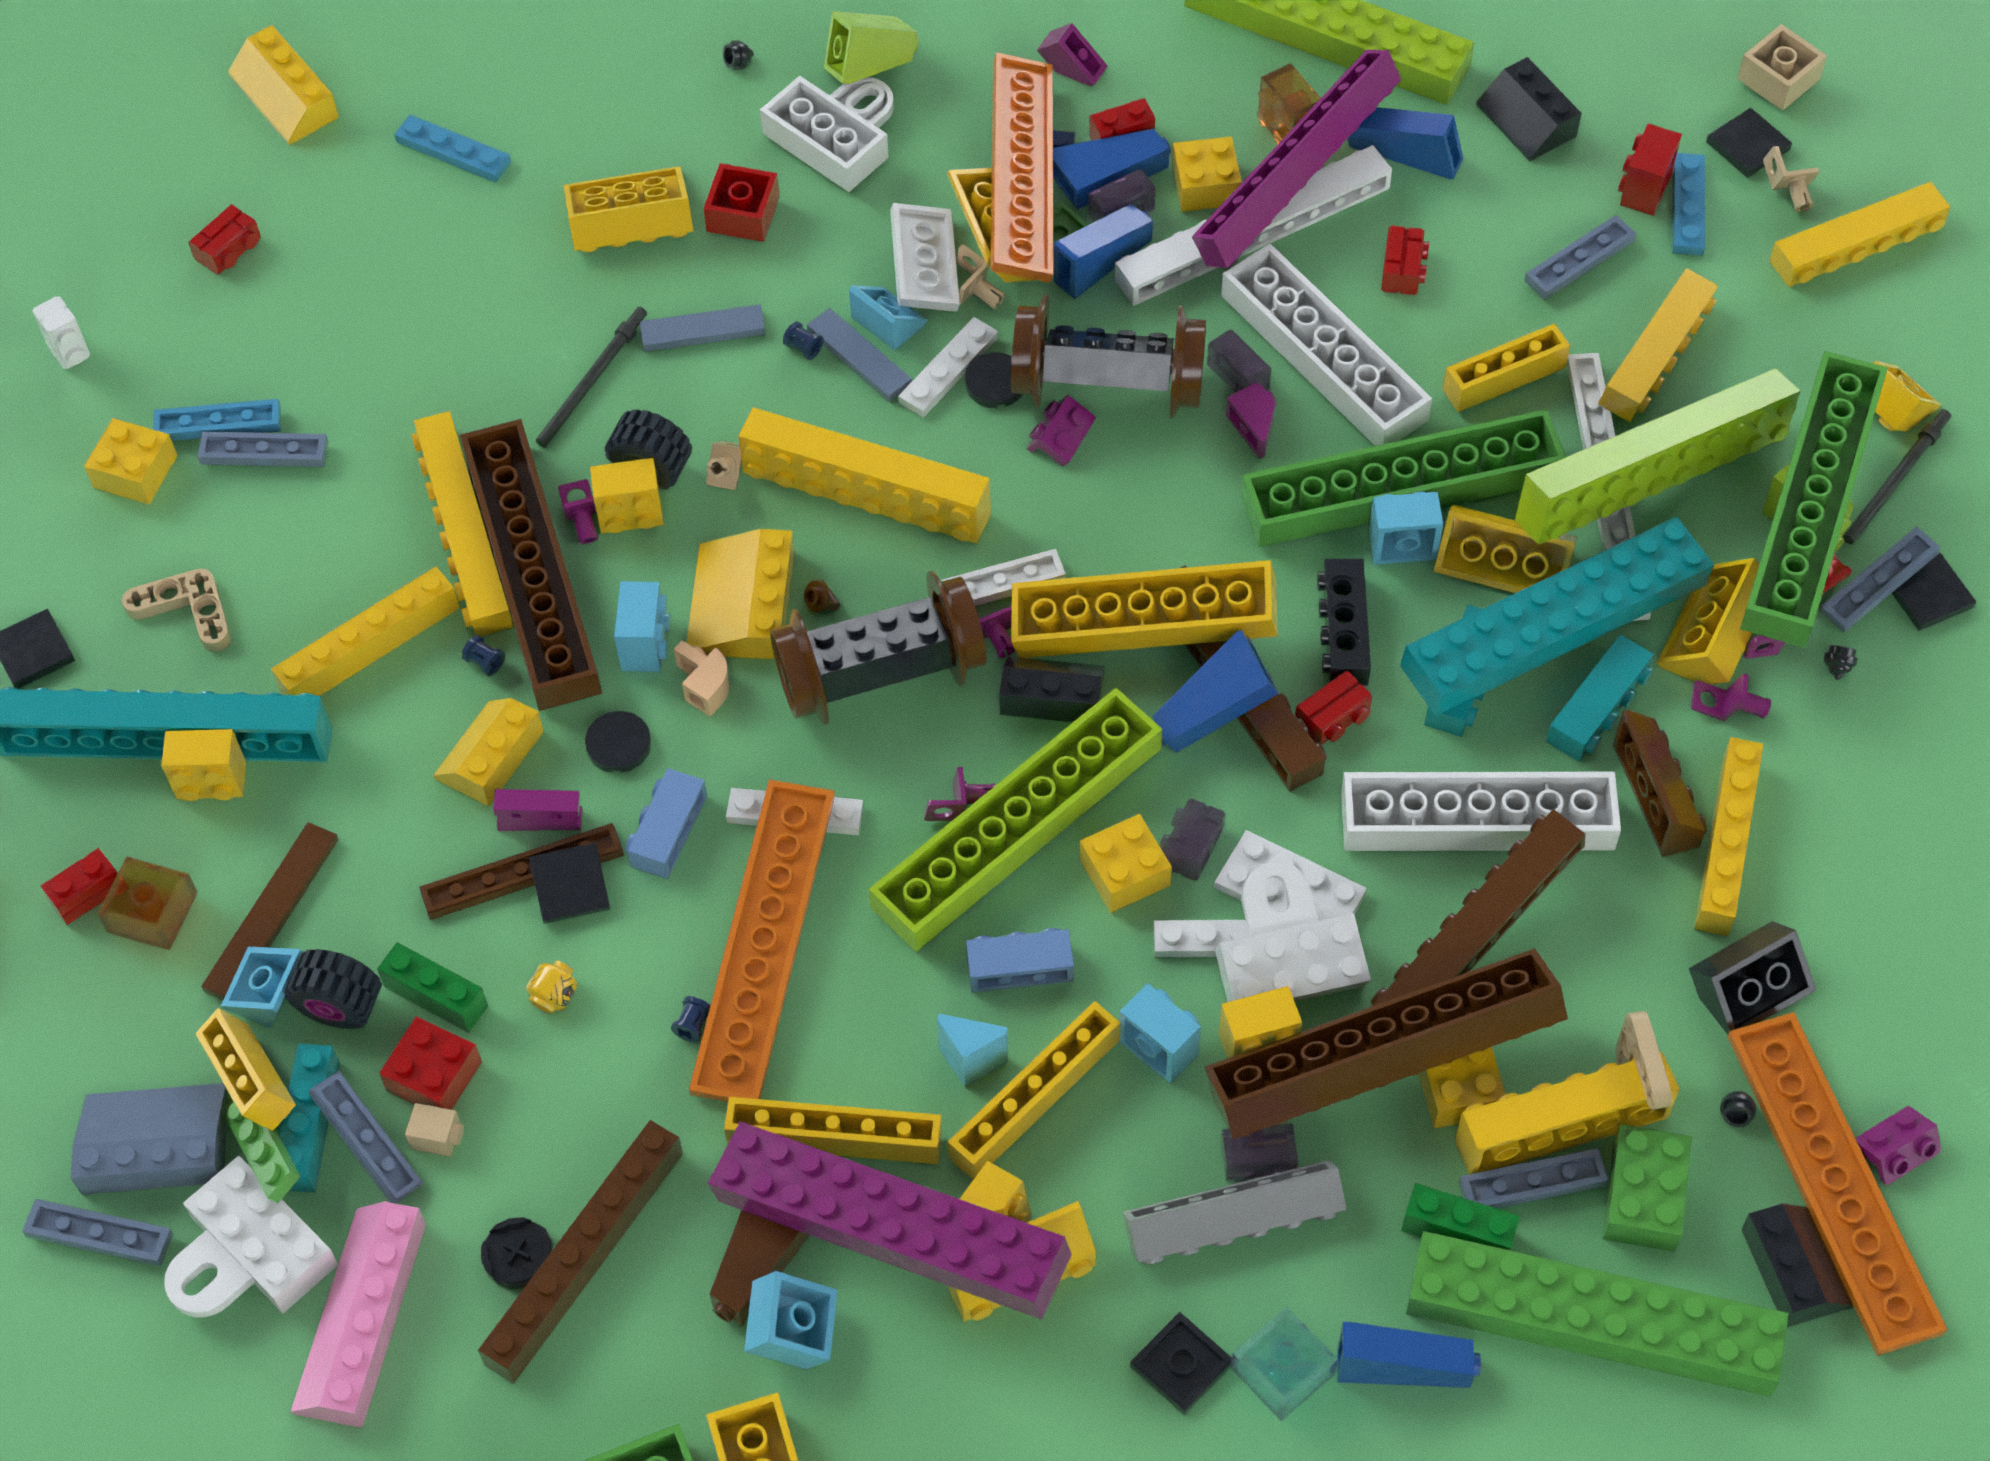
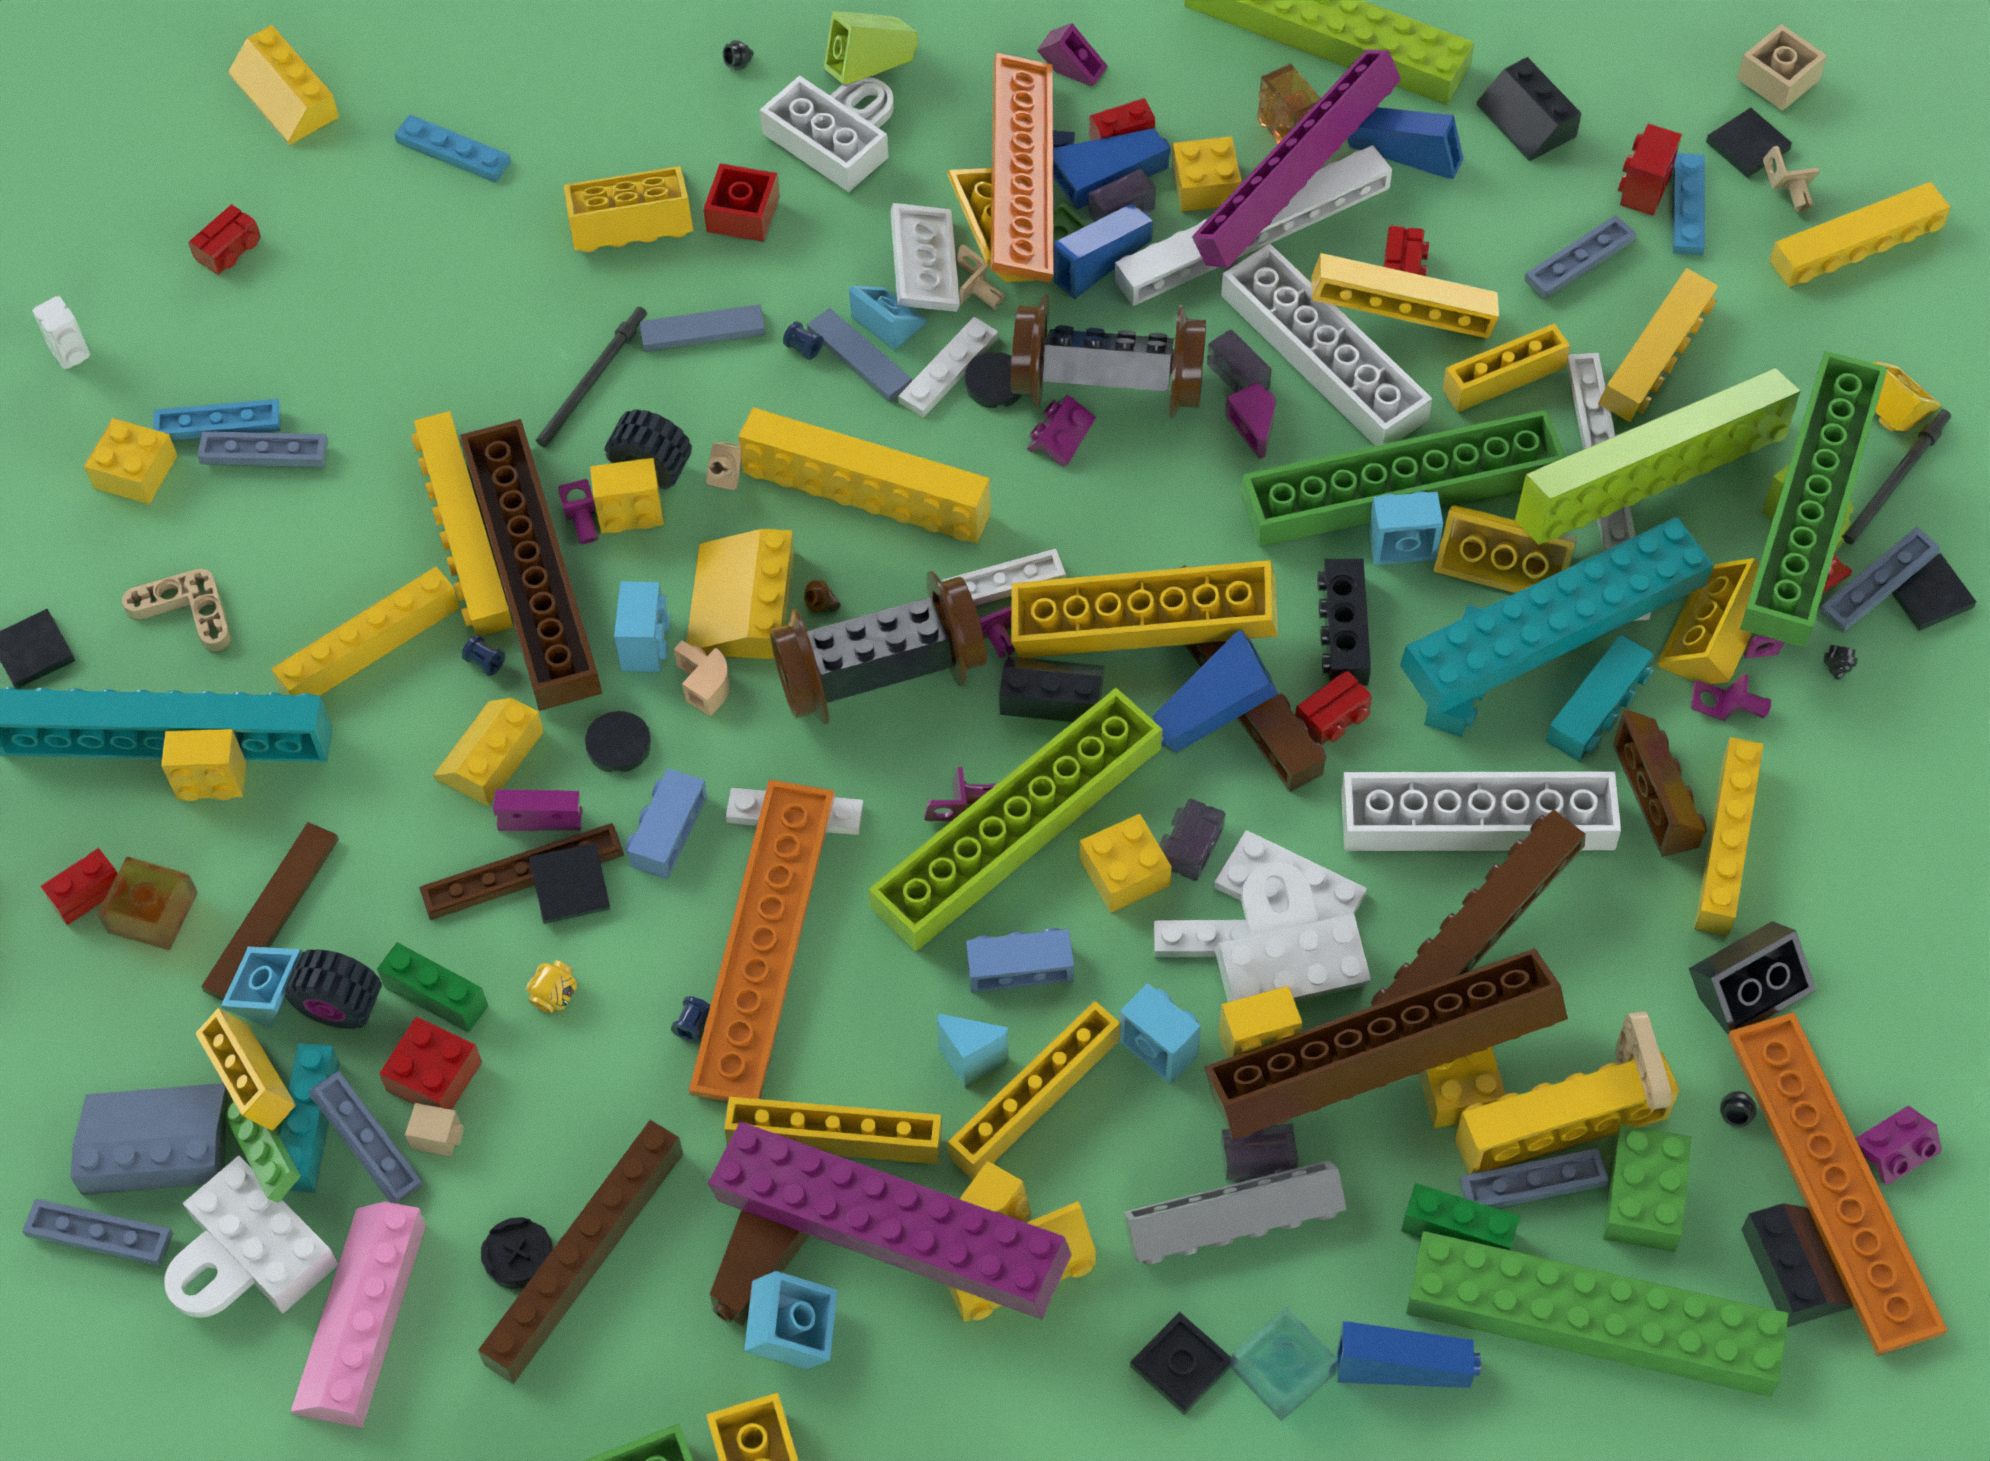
(1404, 296): none -> yellow brick

